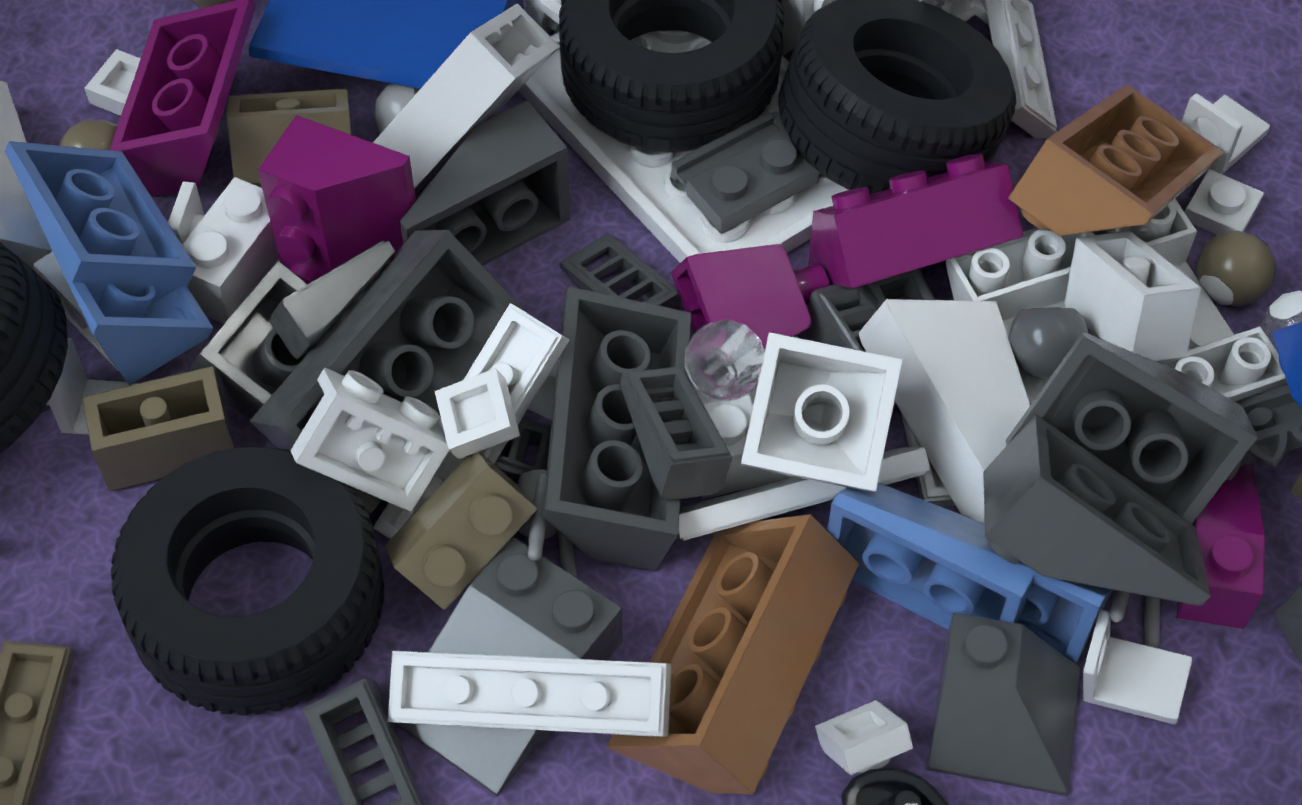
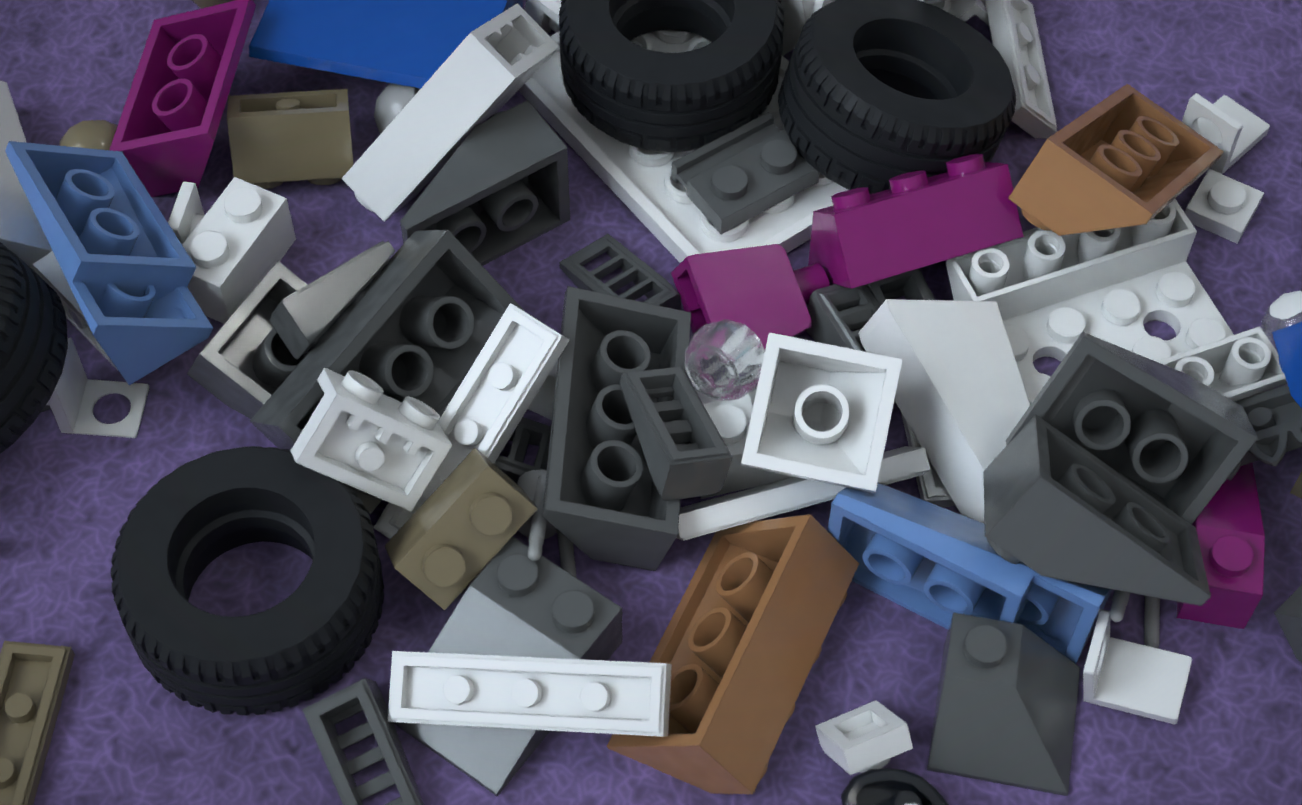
(113, 82): white plate -> none
(156, 426): dark tan brick -> none
(332, 196): magenta slope -> none
(477, 413): white plate -> none
(1044, 337): dark grey piece -> none
(1132, 295): white brick -> none
(1236, 268): dark tan piece -> none

